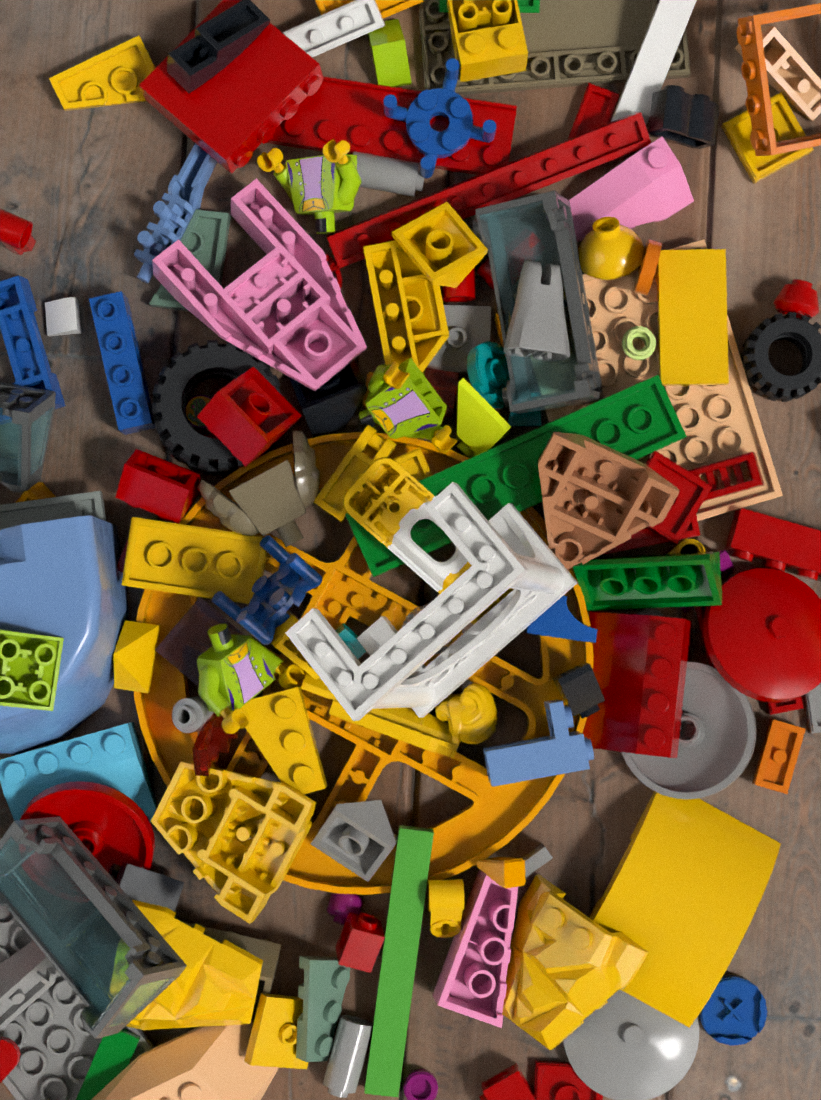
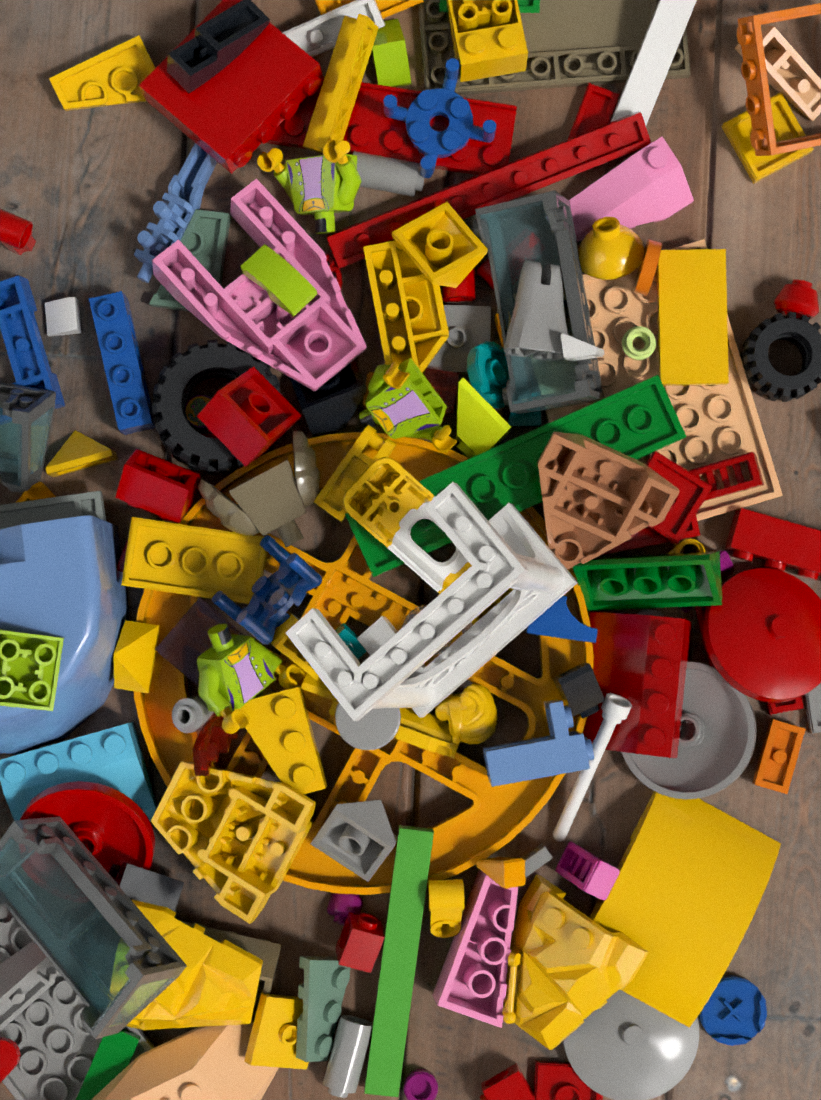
(77, 454): none -> yellow slope
(279, 279): none -> lime slope
(341, 82): none -> yellow fence
(371, 731): none -> light grey head
(415, 464): yellow tile -> none
(513, 960): none -> yellow hinge
(579, 350): none -> white slope
(589, 873): none -> dark pink slope
(615, 710): none -> white piece
(684, 117): black brick -> none

